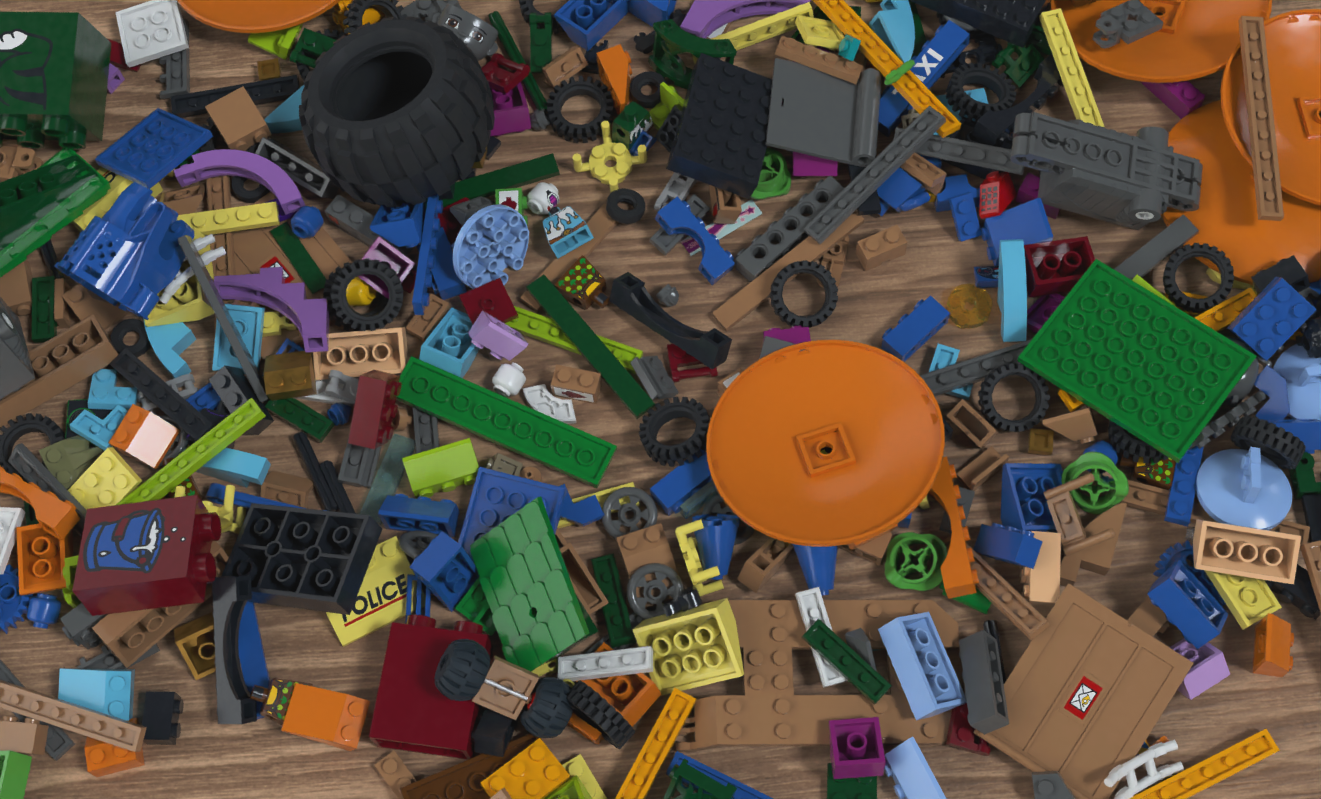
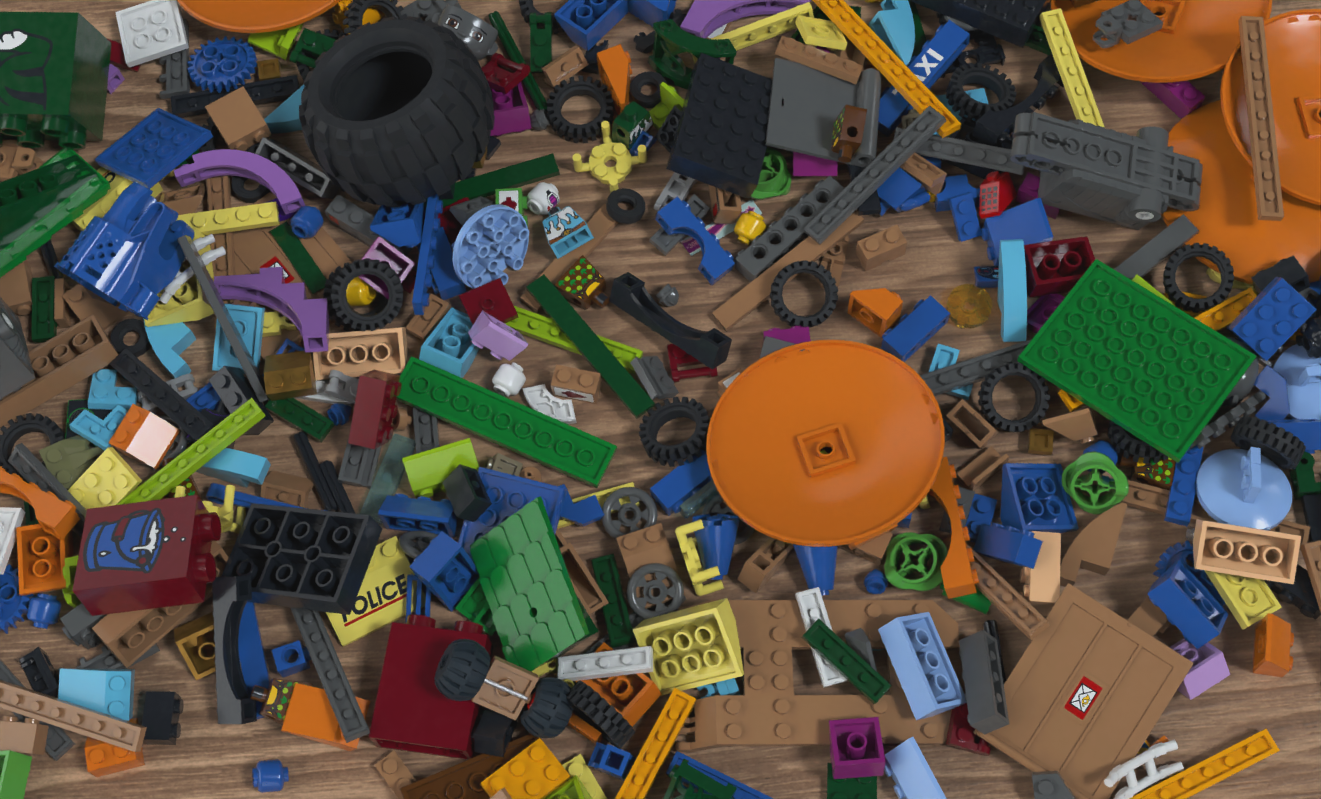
(40, 672): none -> black hinge
(222, 64): none -> blue gear
(269, 776): none -> blue head
(282, 654): none -> blue brick
(331, 674): none -> dark grey tile
(466, 493): none -> black brick
(611, 761): none -> blue brick
(686, 601): black bar -> none
(725, 687): none -> medium azure piece
(749, 227): none -> yellow head
(848, 47): teal plate -> none
(848, 132): none -> reddish brown torso
(875, 309): none -> orange slope
(875, 582): none -> blue plate
(896, 74): bright green piece -> none
(980, 513): none -> blue plate
(1022, 66): dark green plate -> none
(1067, 518): medium nougat plate -> none

